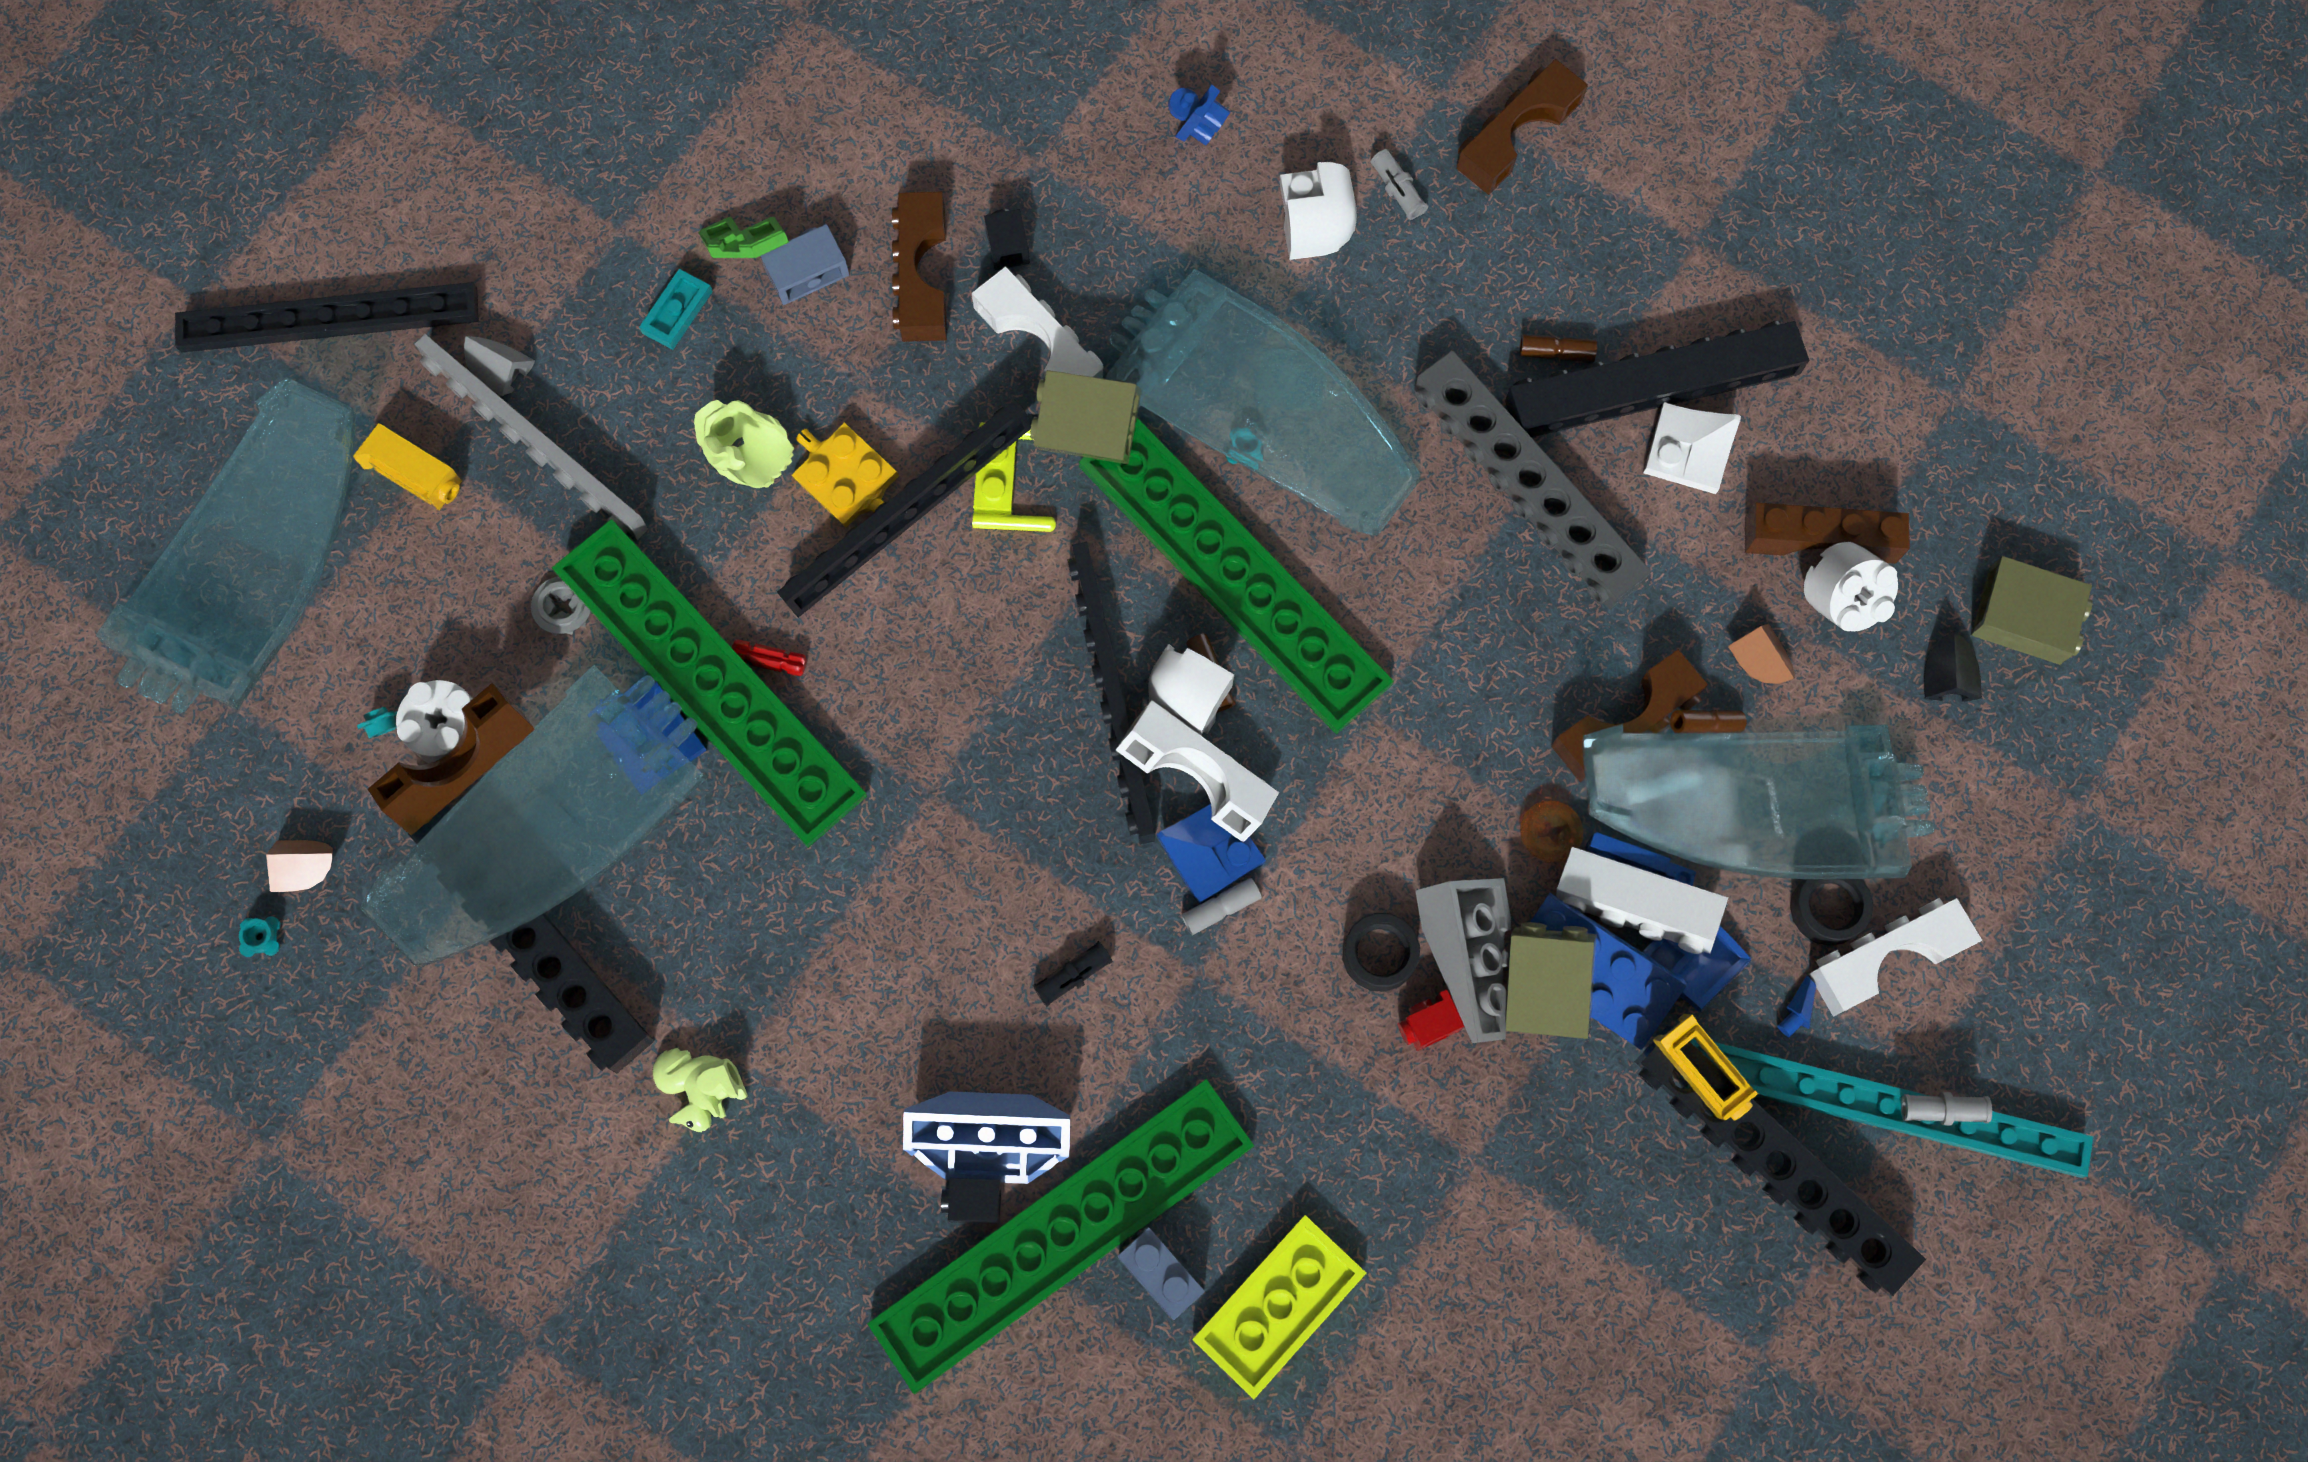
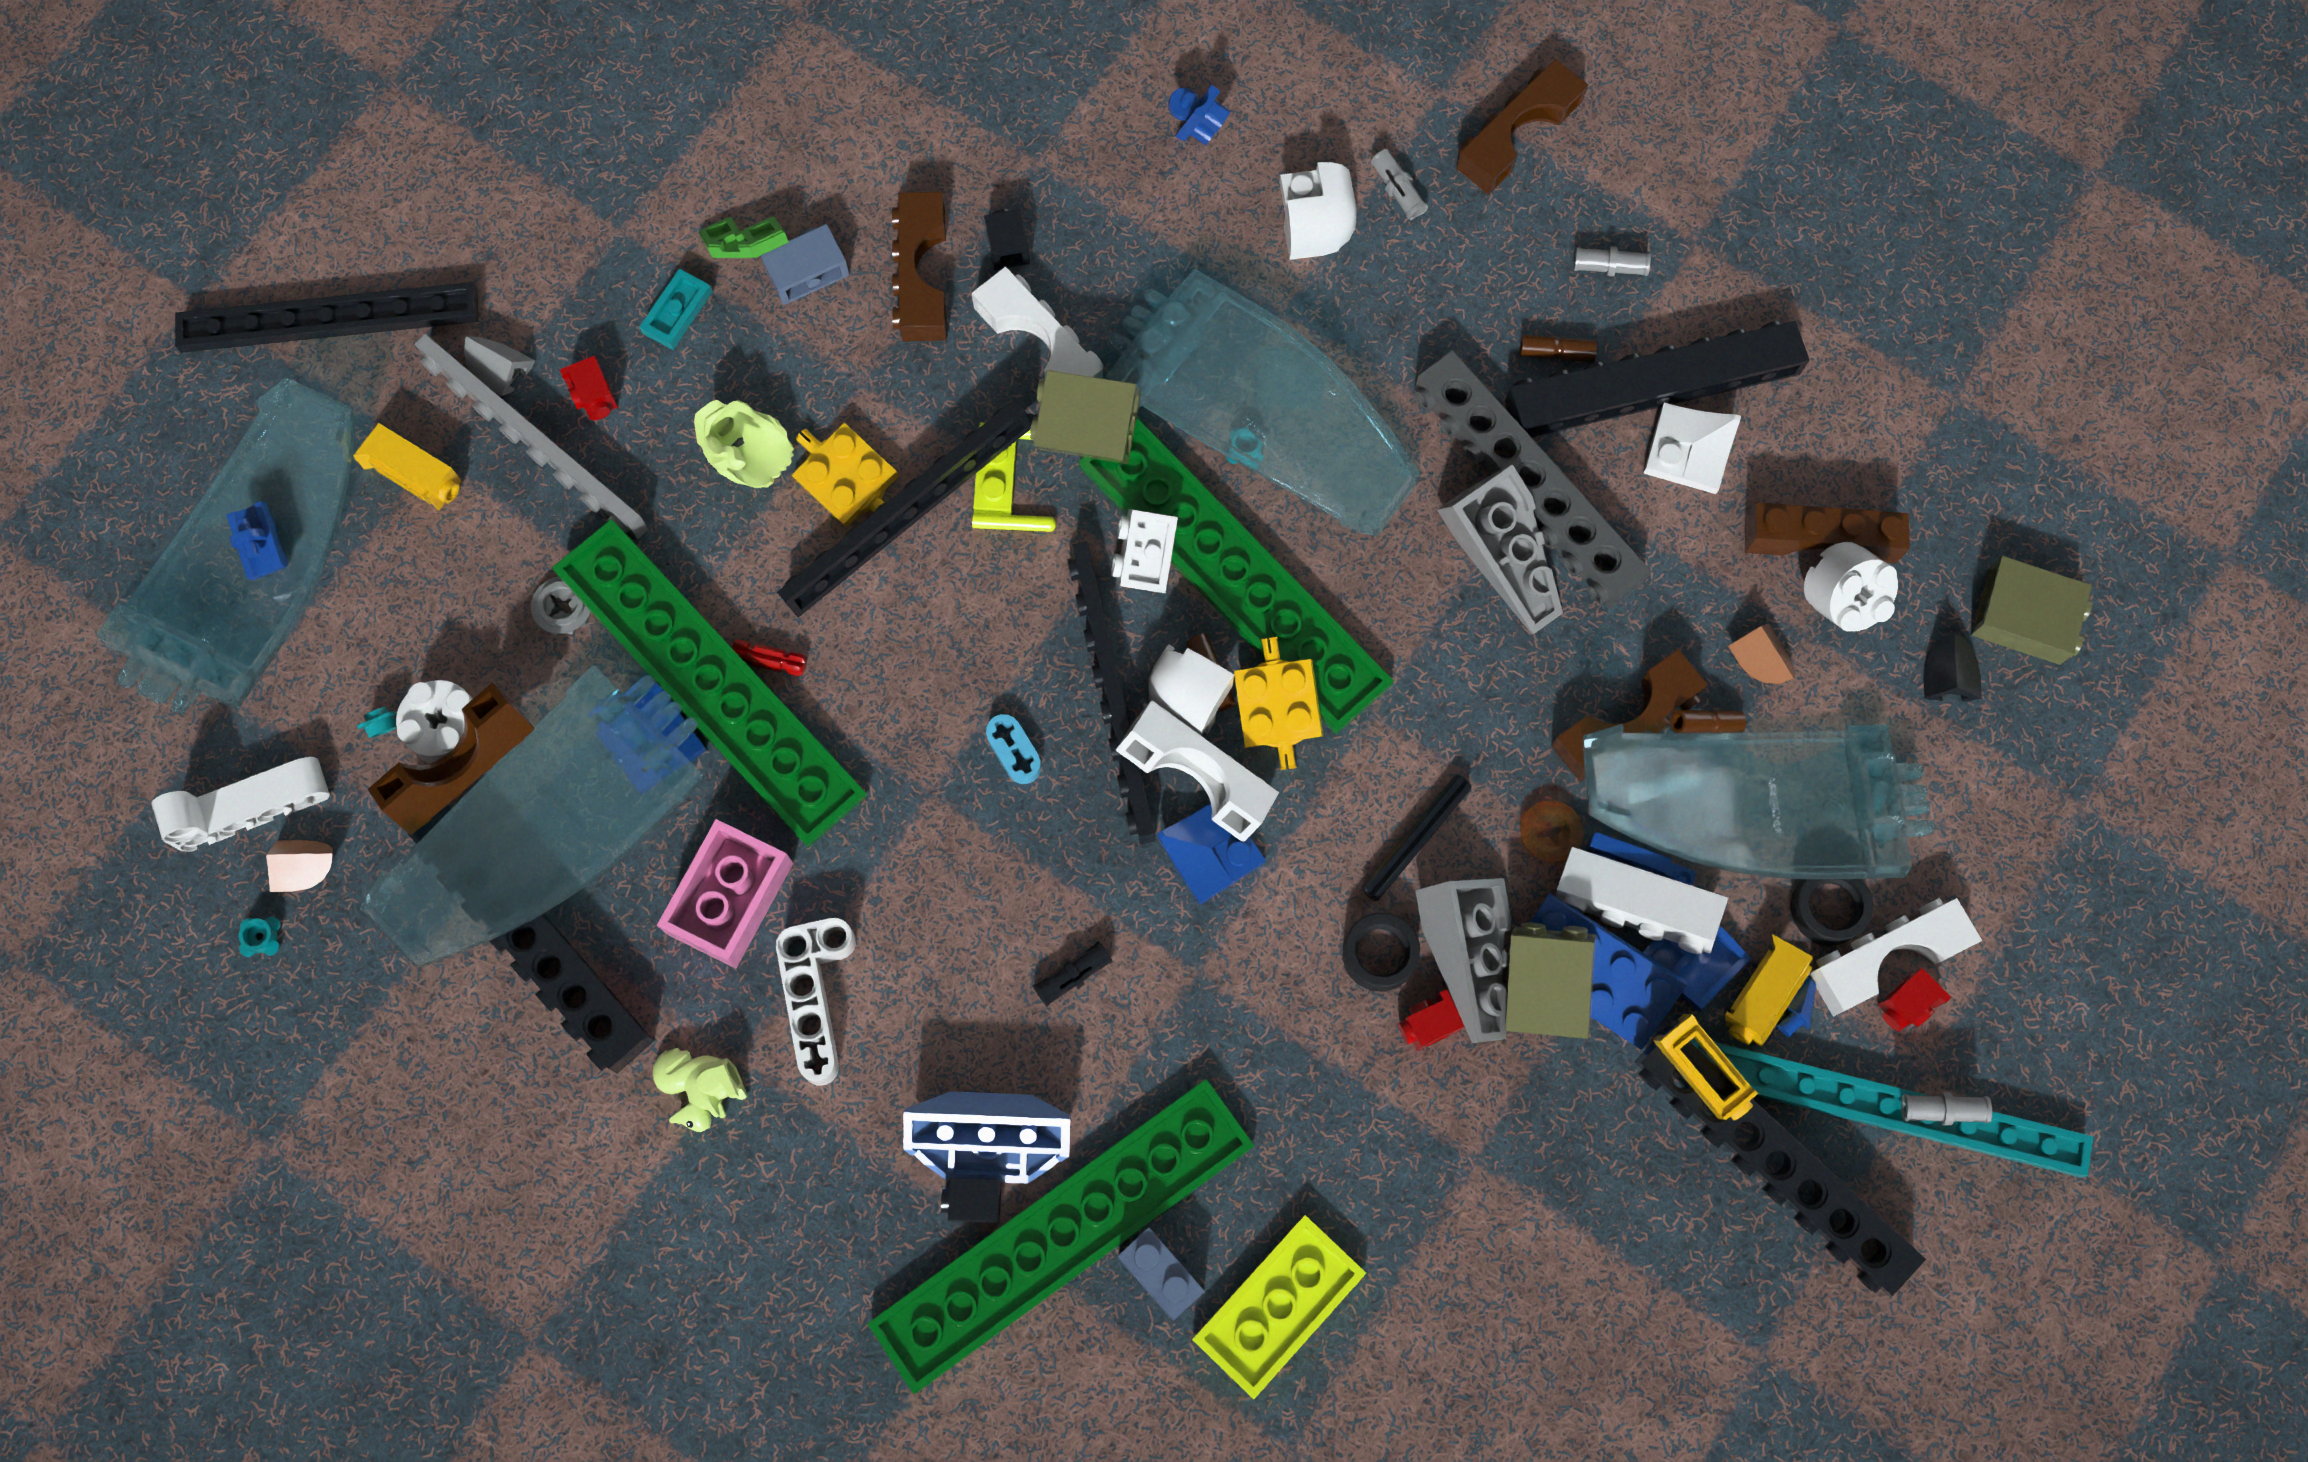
(193, 820): none -> white beam
(256, 541): none -> blue hips
(589, 388): none -> red brick
(725, 893): none -> bright pink brick
(815, 1003): none -> white beam
(1021, 744): none -> medium azure beam
(1144, 550): none -> white bracket
(1225, 904): light grey piece -> none
(1278, 703): none -> yellow plate
(1416, 837): none -> black axle
(1501, 537): none -> light grey wedge
(1612, 261): none -> light grey pin
(1768, 993): none -> yellow window
(1912, 1000): none -> red brick

